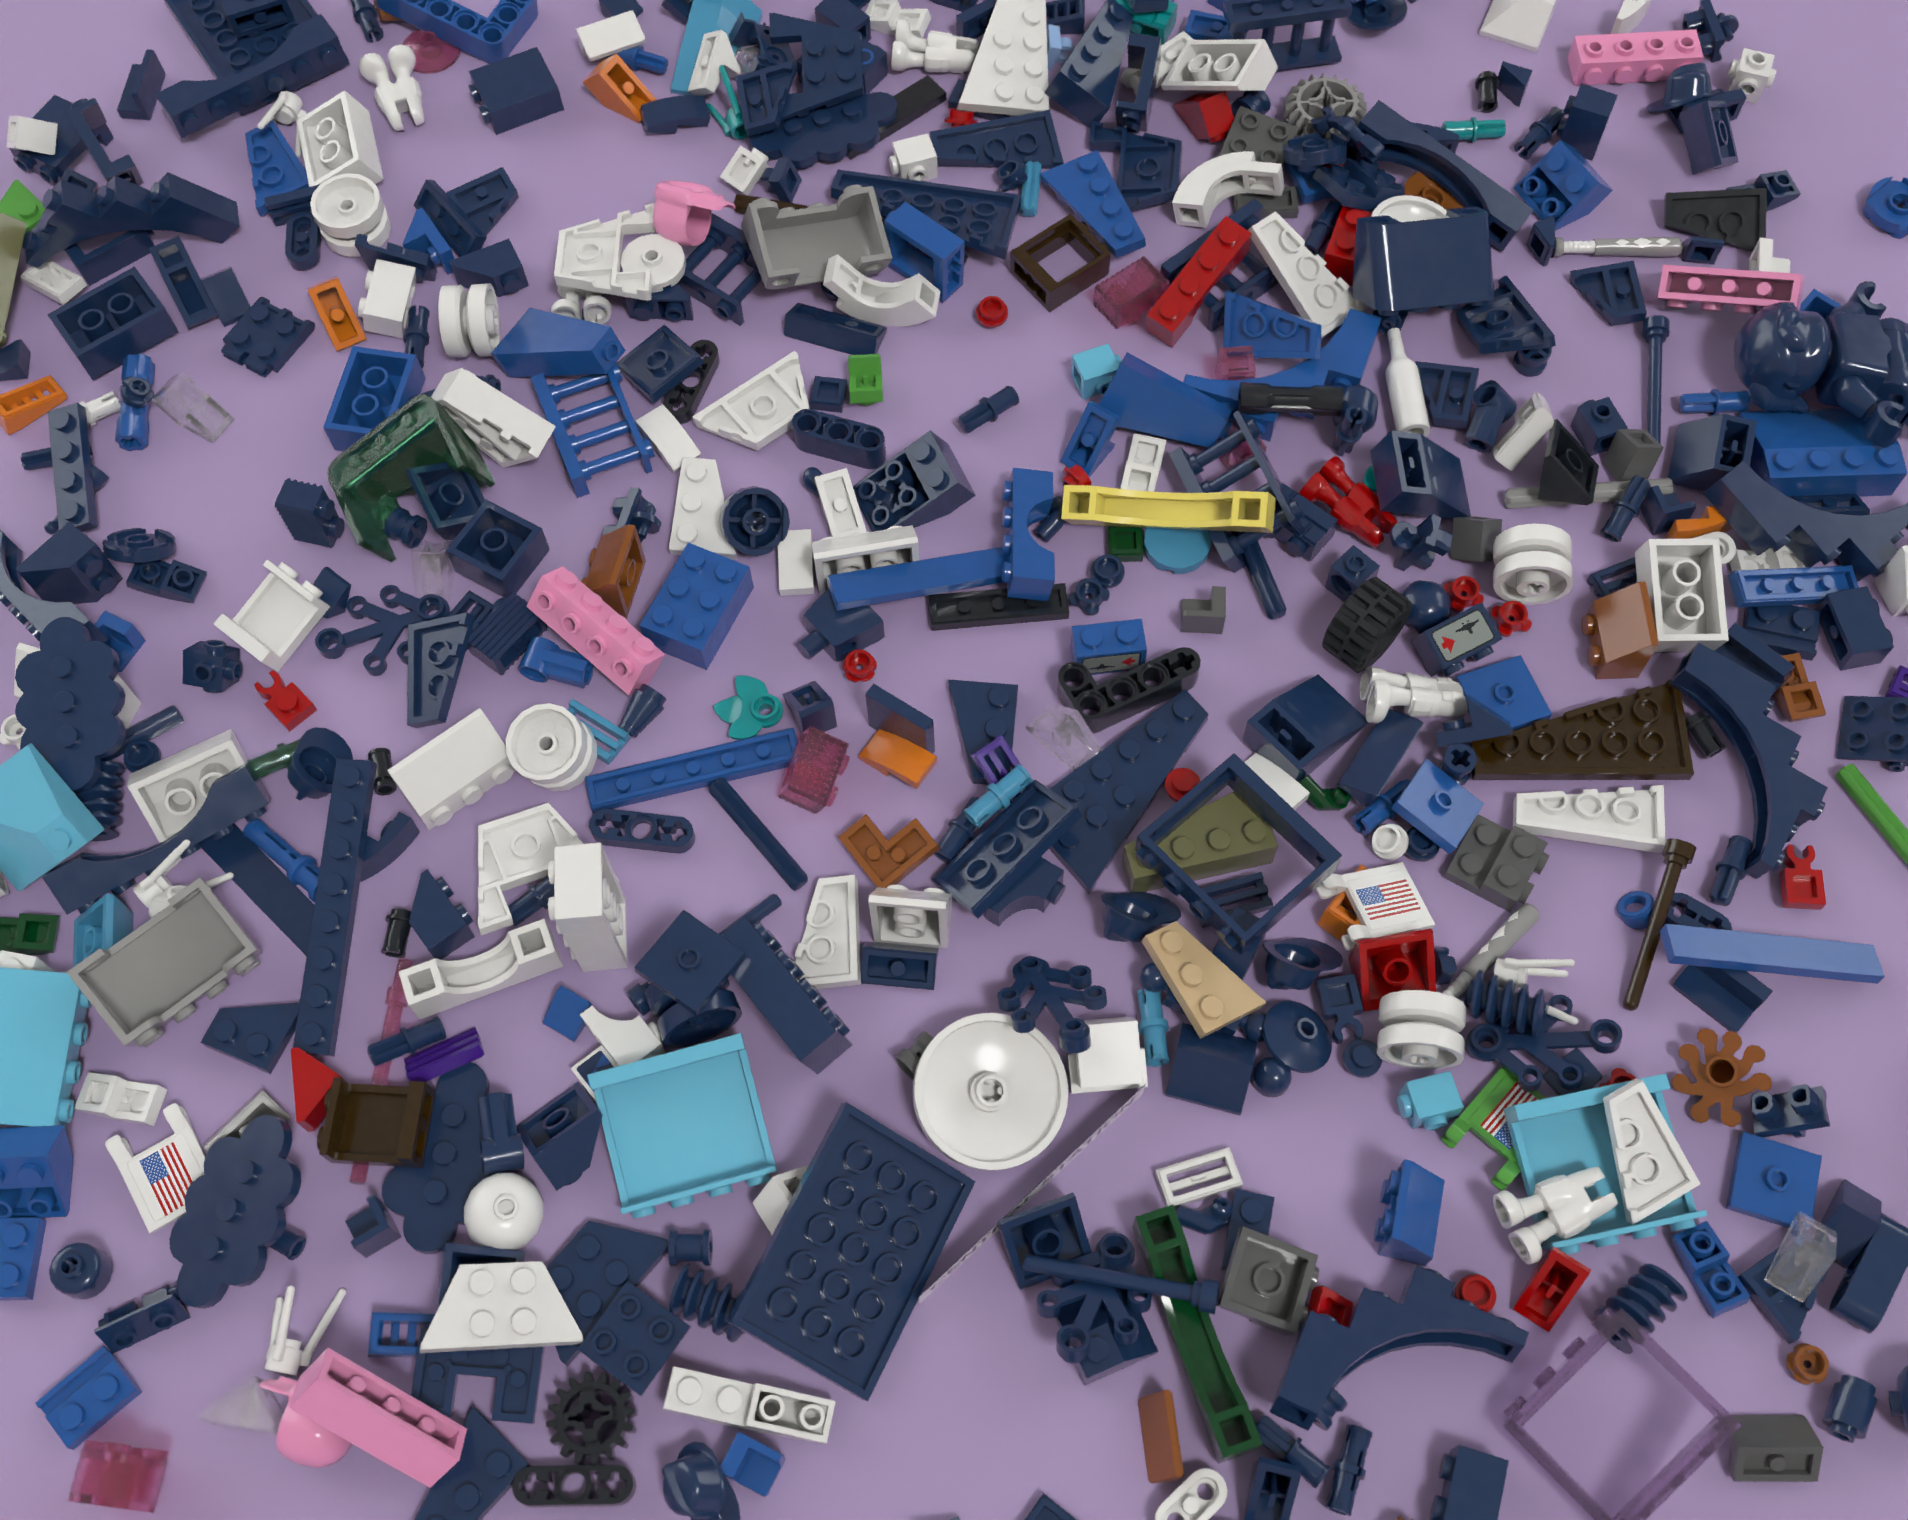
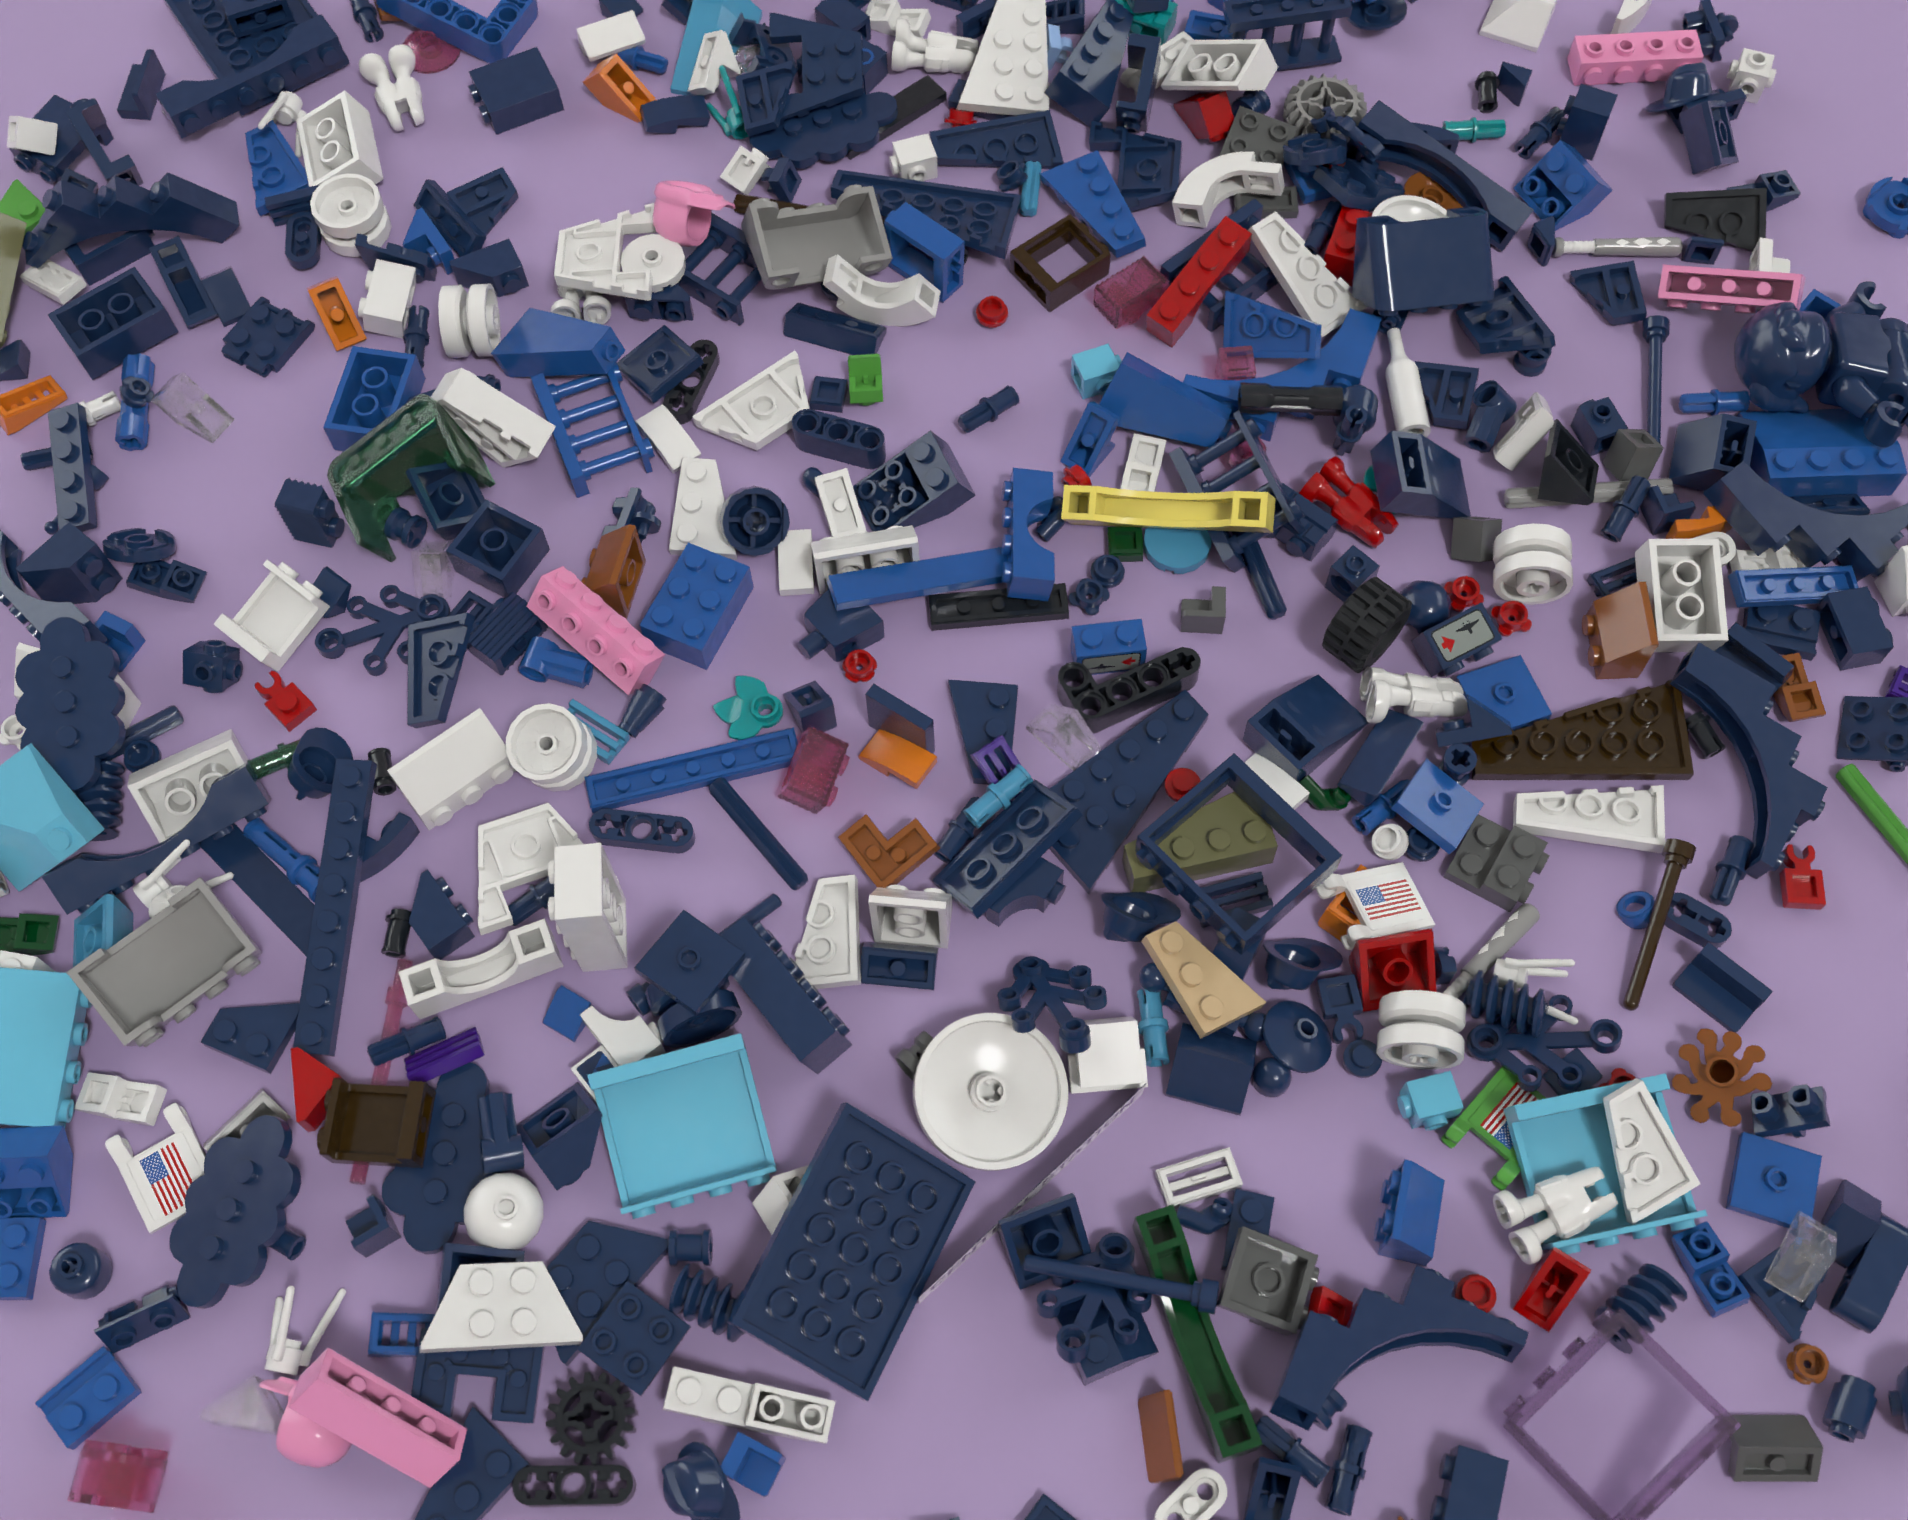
(1420, 542): dark blue hips -> none
(1771, 953): tile -> none

